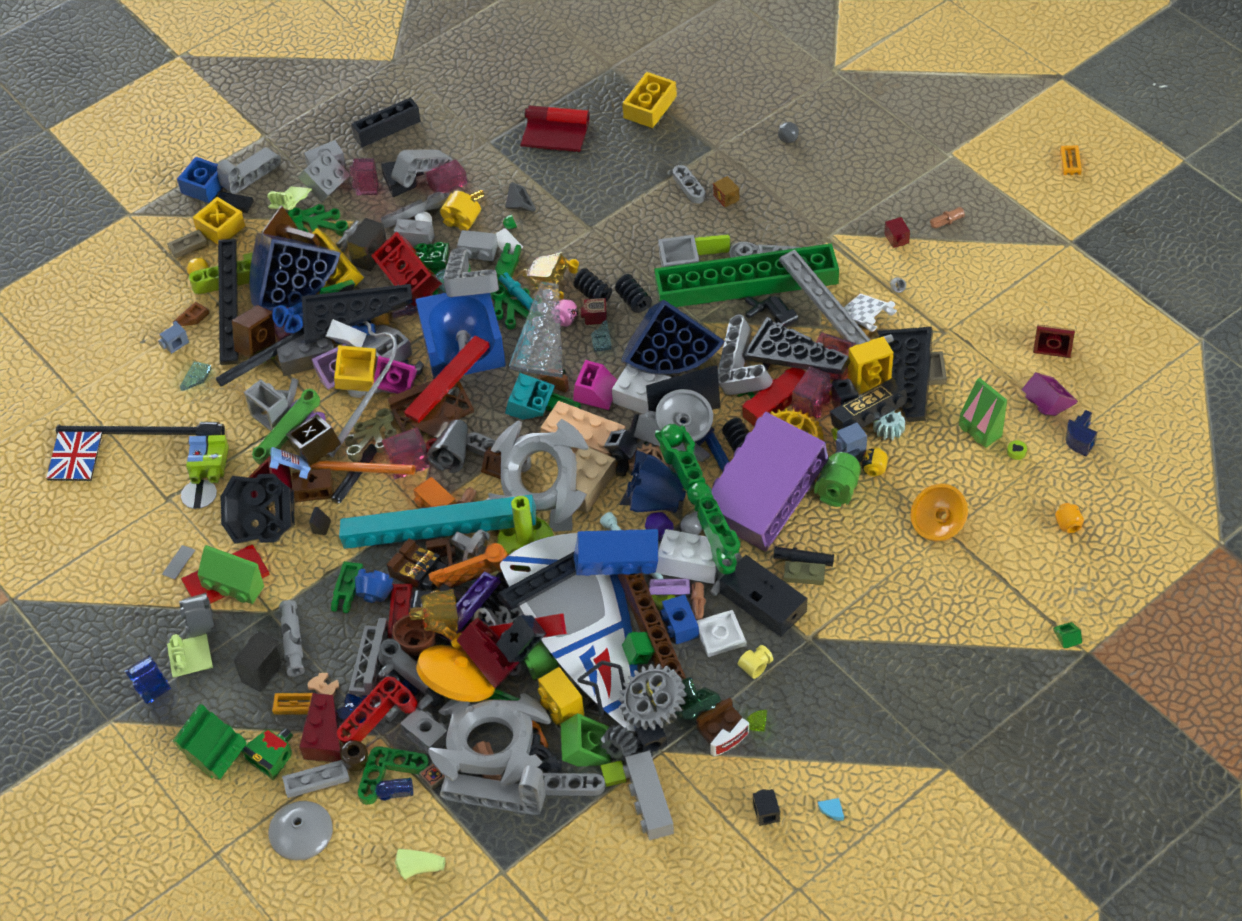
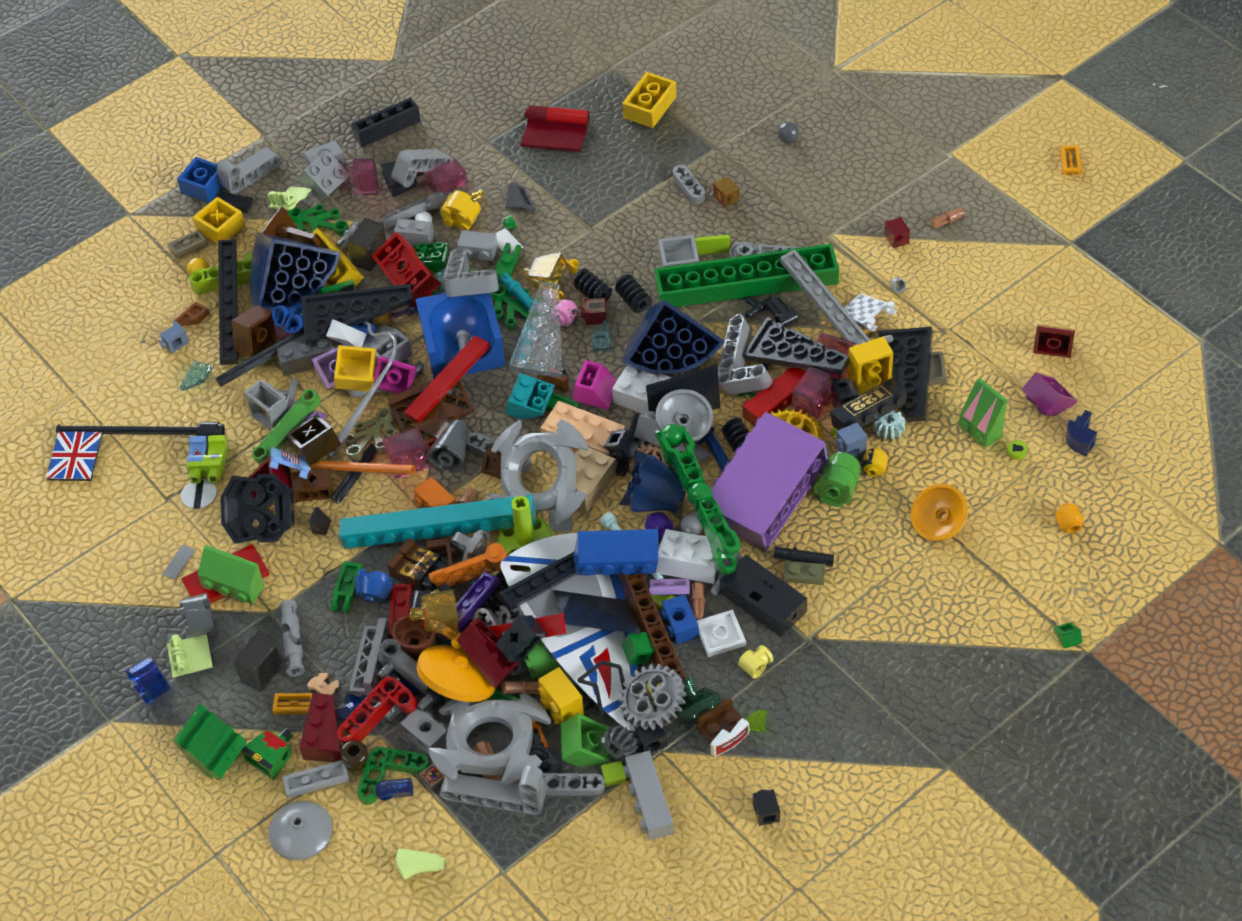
(521, 687): none -> nougat axle
(597, 612): none -> black sticker
(832, 809): medium azure tile -> none

